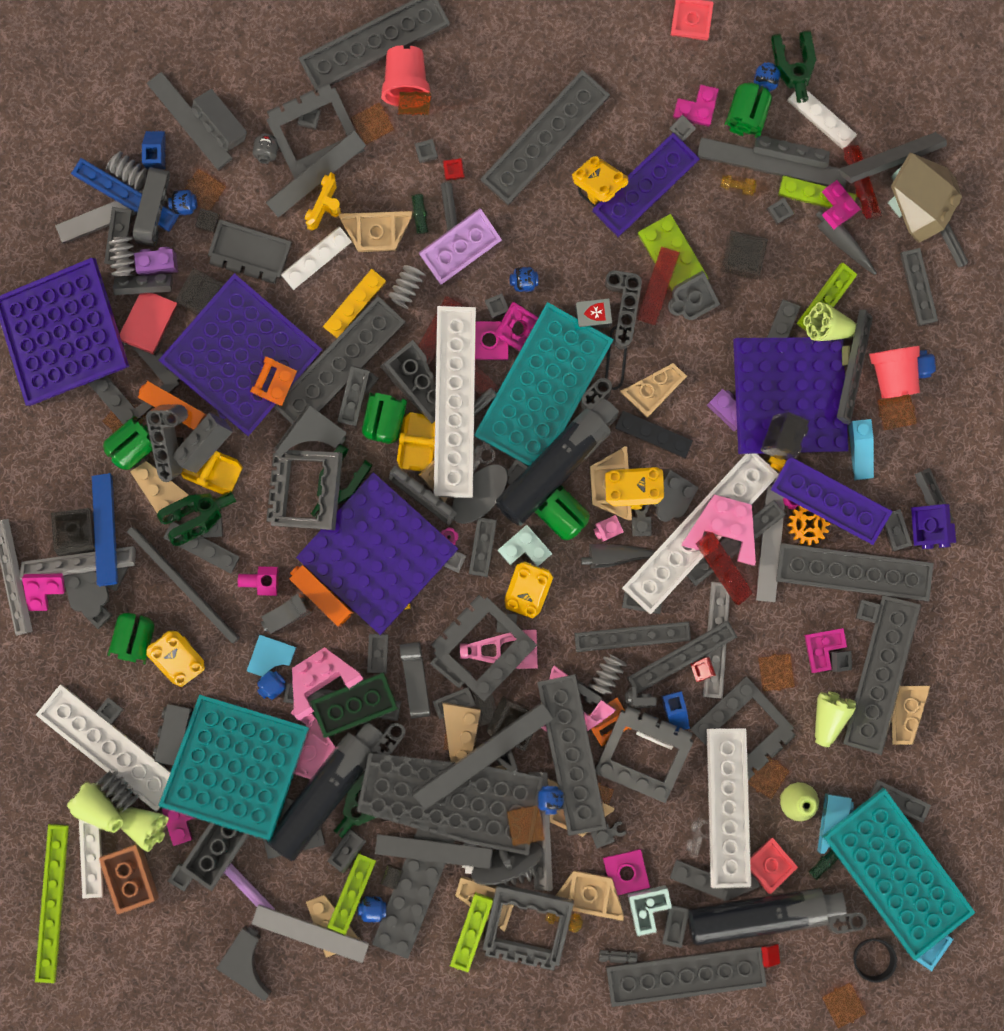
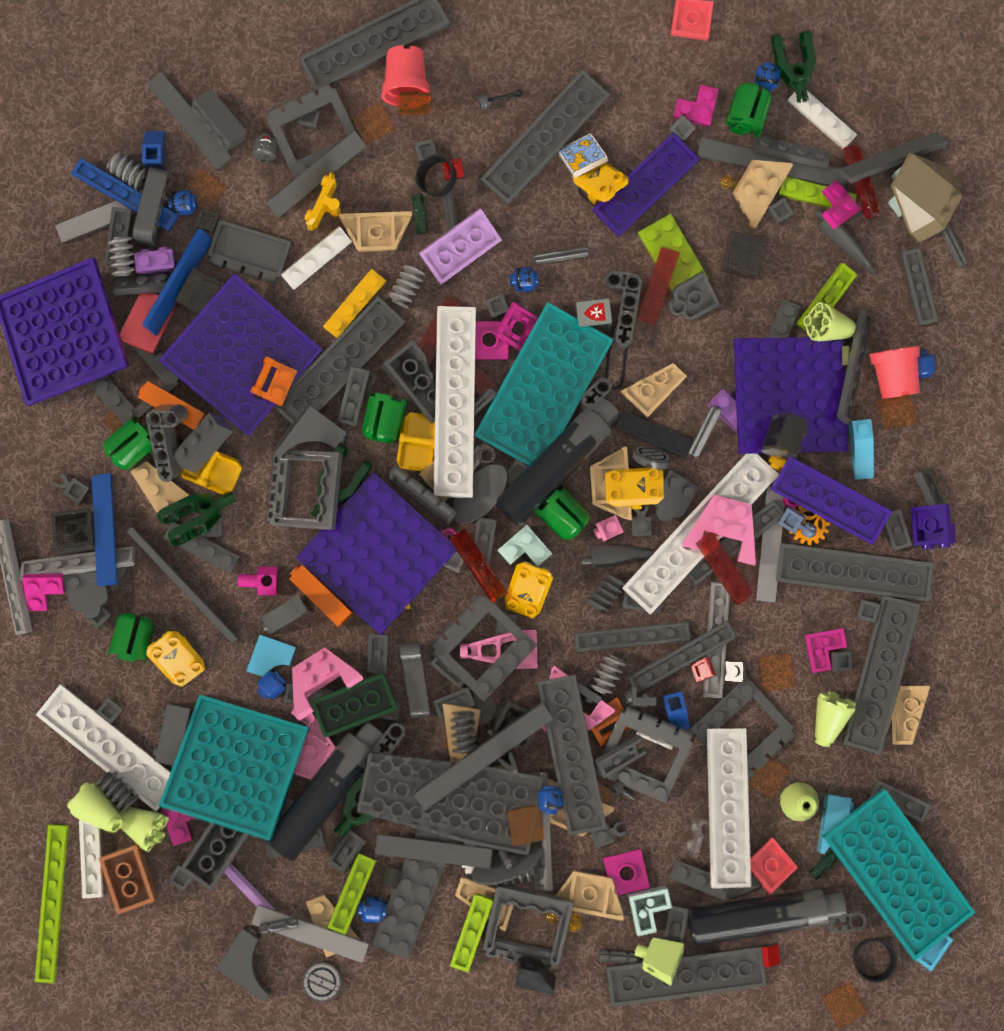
(74, 490): none -> dark grey plate
(168, 295): none -> blue tile
(278, 925): none -> dark grey axle
(322, 981): none -> tile
(423, 168): none -> black tyre
(465, 731): none -> dark grey piece
(478, 565): none -> clear red plate
(485, 100): none -> hinge
(534, 976): none -> black slope
(560, 255): none -> dark grey axle
(582, 155): none -> tile
(605, 593): none -> dark grey piece
(617, 788): none -> dark grey hand
(620, 757): none -> dark grey hinge
(652, 456): none -> tile
(661, 958): none -> yellowish green torso
(704, 431): none -> axle
(735, 671): none -> plate
(759, 187): none -> tan wing
(793, 520): none -> sand blue plate

